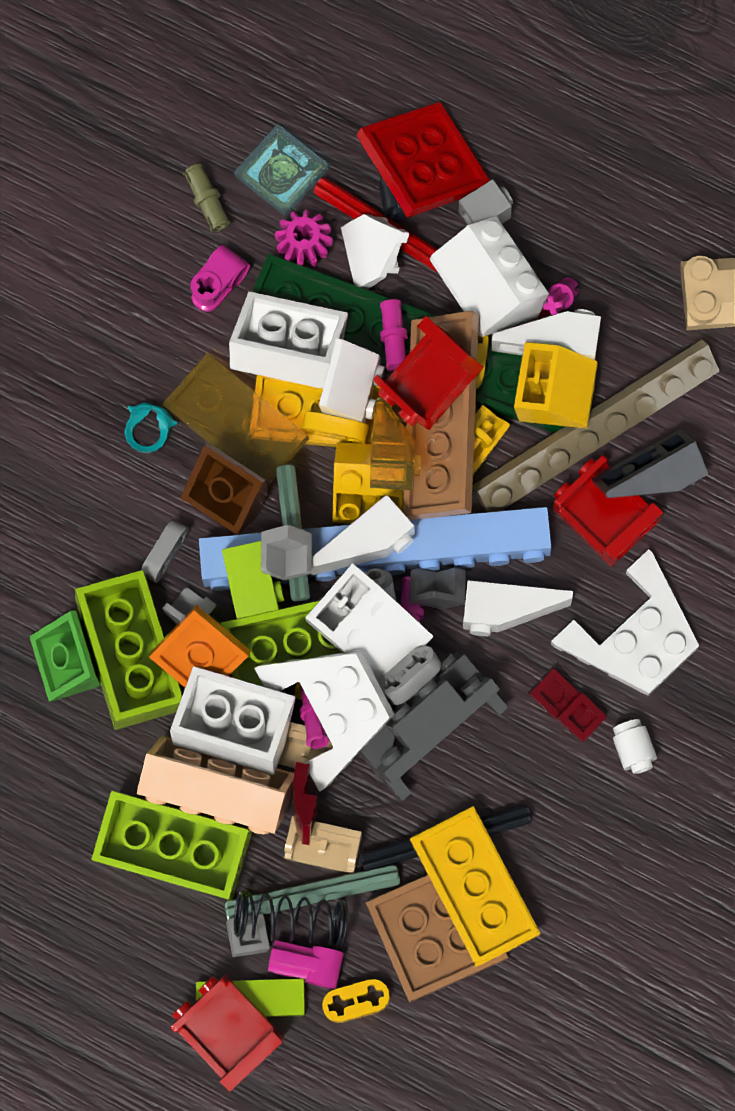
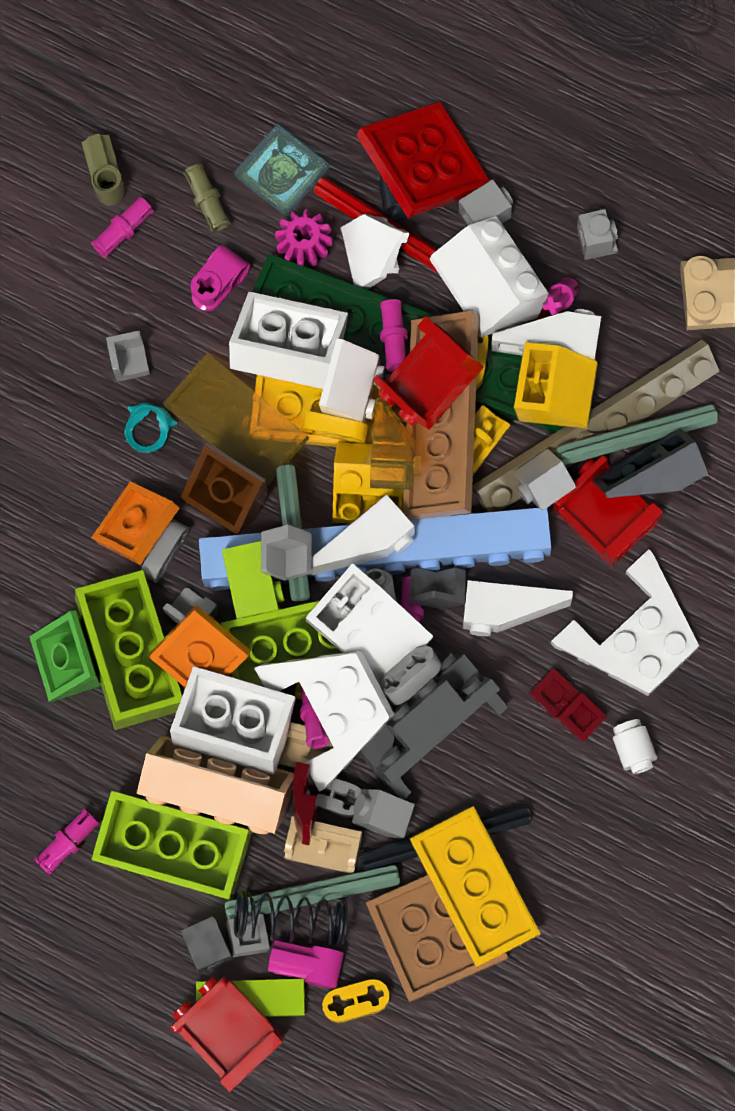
(66, 841): none -> dark pink pin
(103, 169): none -> olive piece
(122, 227): none -> dark pink pin
(128, 356): none -> light grey panel
(135, 523): none -> orange plate
(206, 945): none -> flat silver panel
(334, 805): none -> light grey beam
(382, 813): none -> light grey brick
(543, 480): none -> light grey brick
(597, 234): none -> light grey brick
(636, 434): none -> sand green axle

